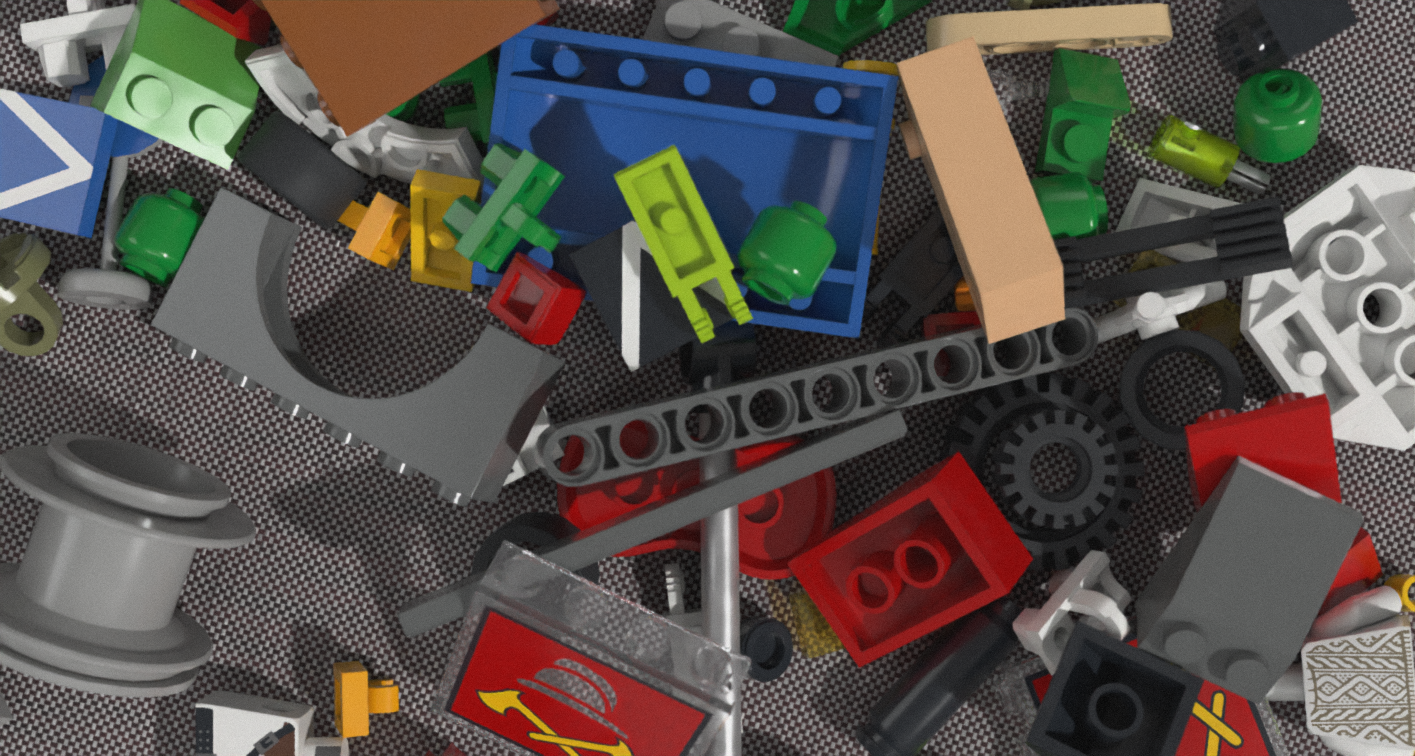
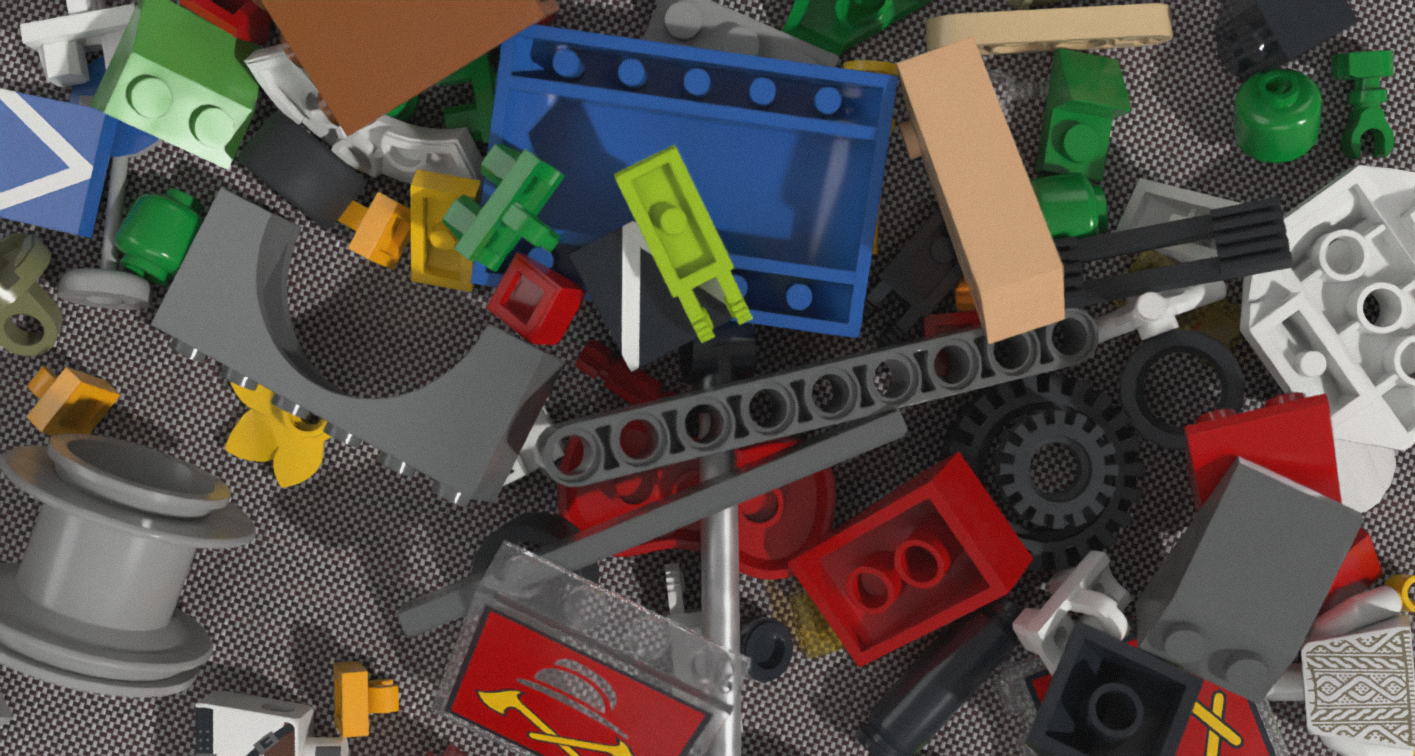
(69, 402): none -> light orange tile
(276, 435): none -> yellow plate
(633, 386): none -> red axle
(786, 252): green head -> none
(1202, 155): clear neon green piece -> none
(1363, 473): none -> white sticker
(1365, 71): none -> green piece

